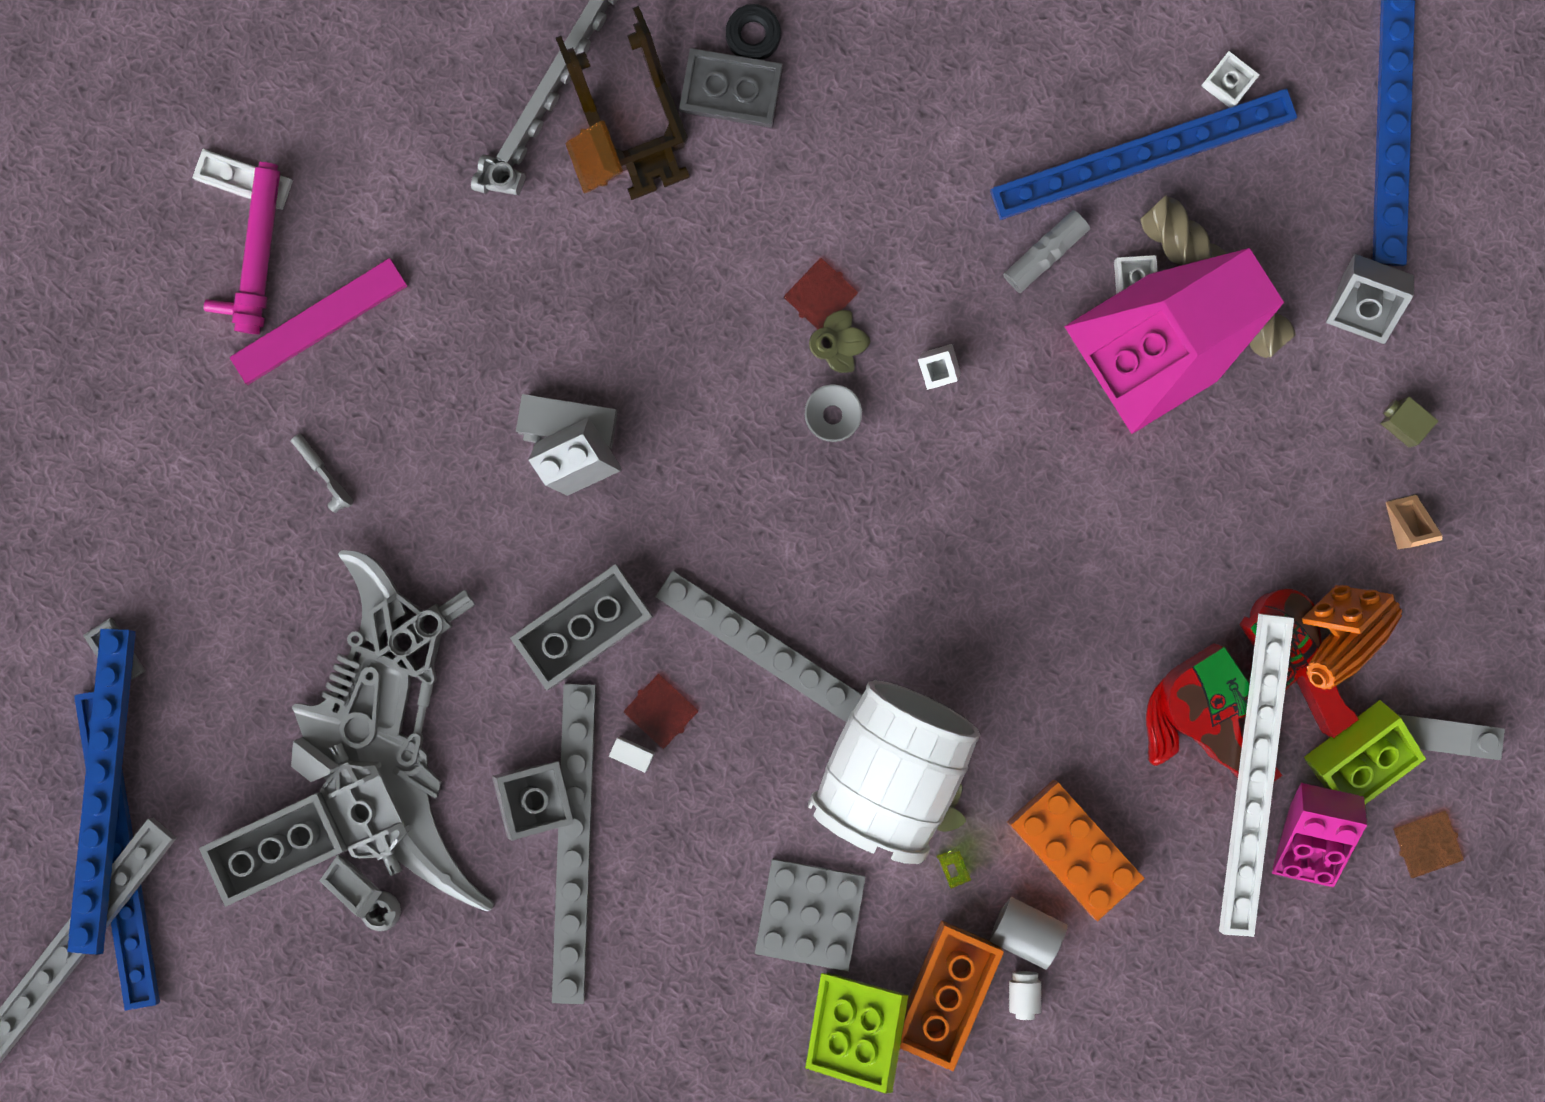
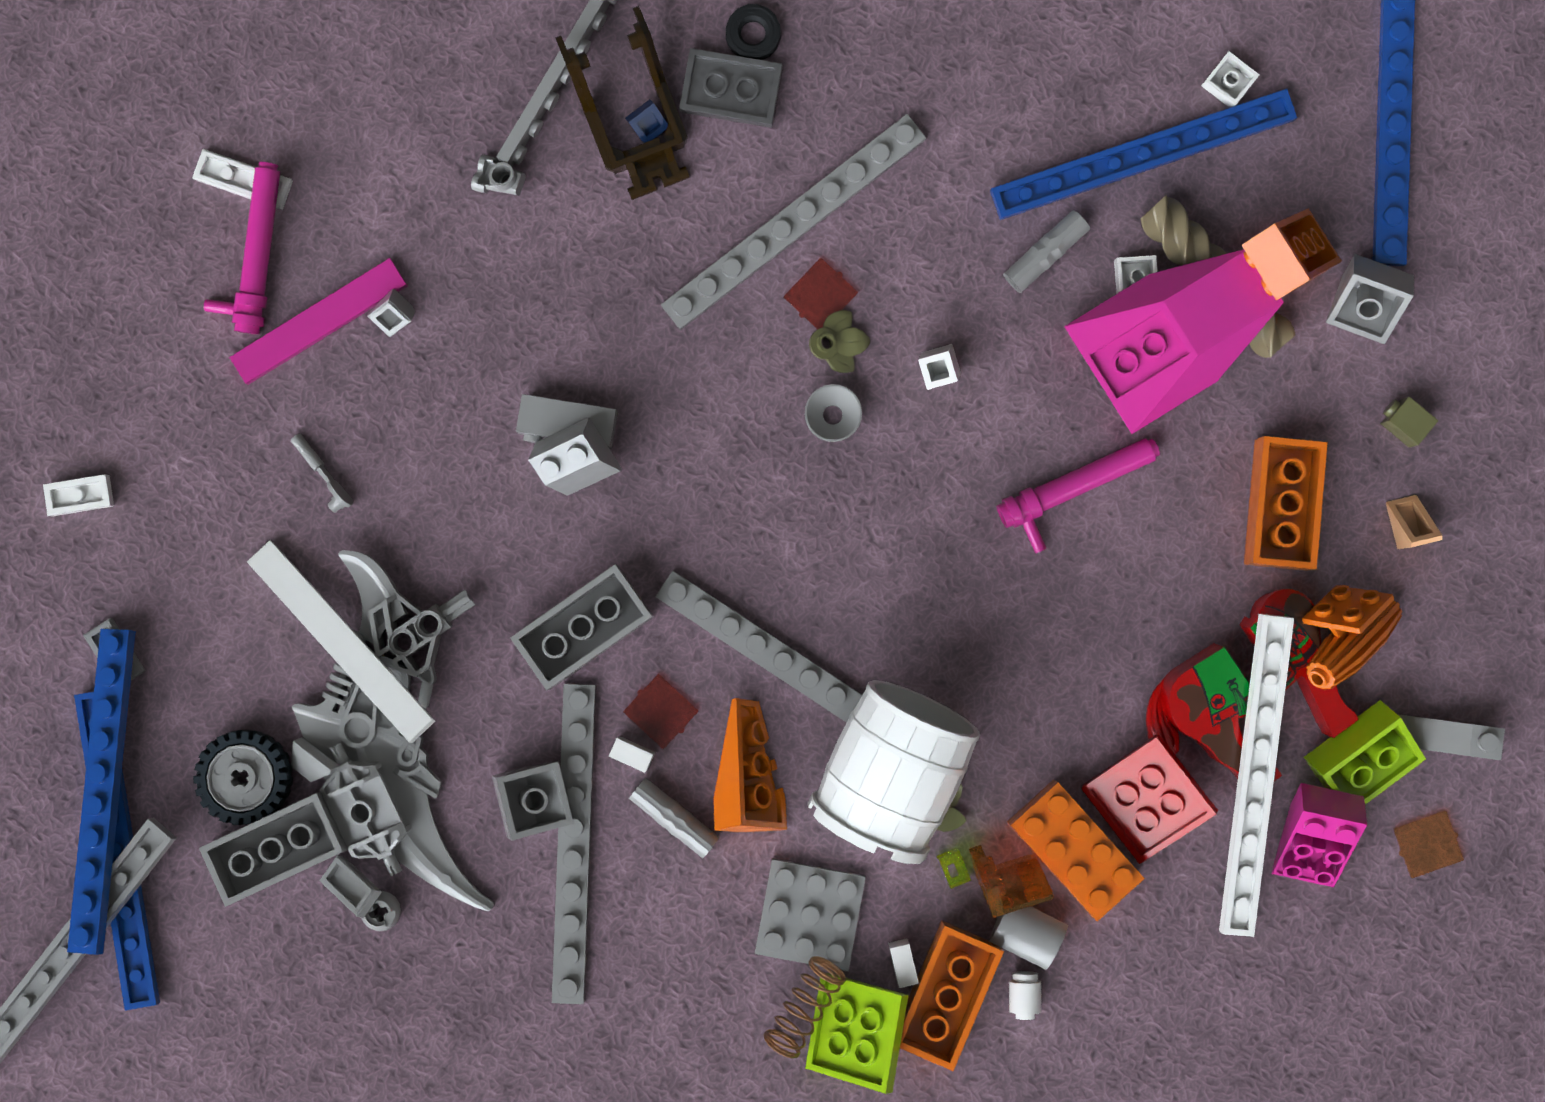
(78, 495): none -> white plate
(219, 783): none -> wheel
(341, 642): none -> white tile
(392, 313): none -> light grey slope
(594, 157): clear orange piece -> none
(647, 122): none -> dark blue plate
(674, 818): none -> light grey axle
(745, 786): none -> orange wedge
(793, 222): none -> light grey plate
(826, 964): none -> medium nougat piece
(903, 963): none -> white piece
(1011, 883): none -> clear orange bracket
(1033, 502): none -> dark pink cylinder
(1149, 799): none -> plate
(1285, 503): none -> orange brick
(1290, 253): none -> orange brick

